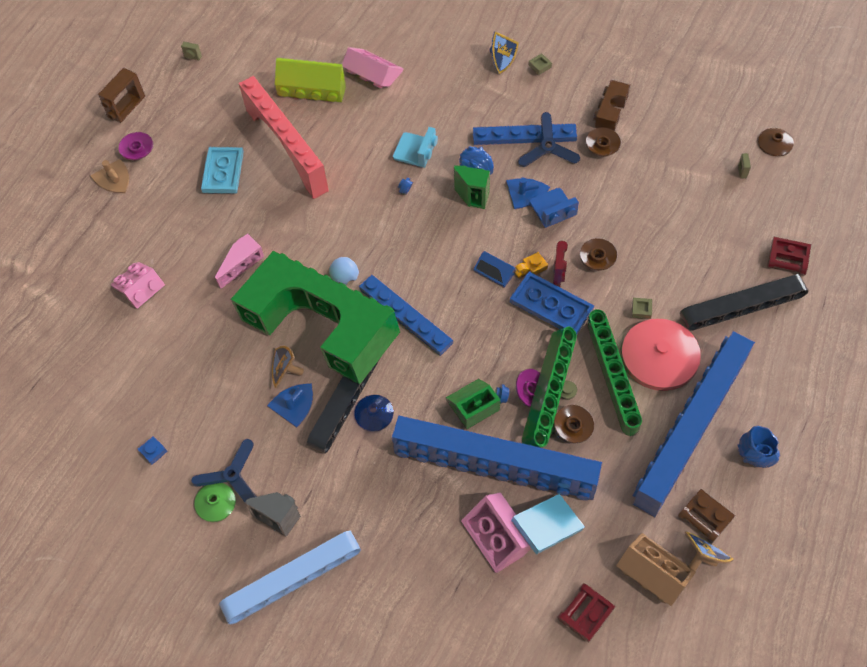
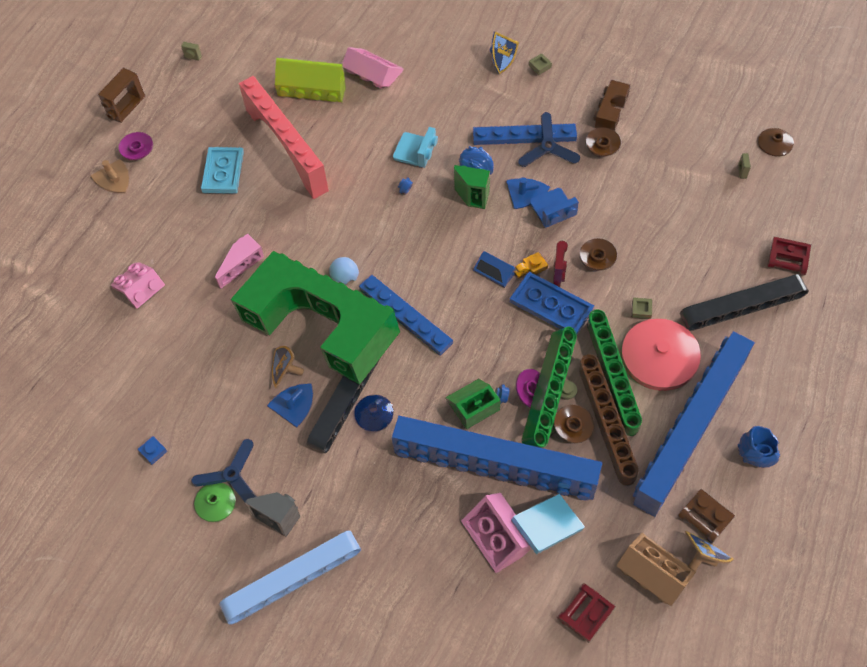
(607, 427): none -> reddish brown beam

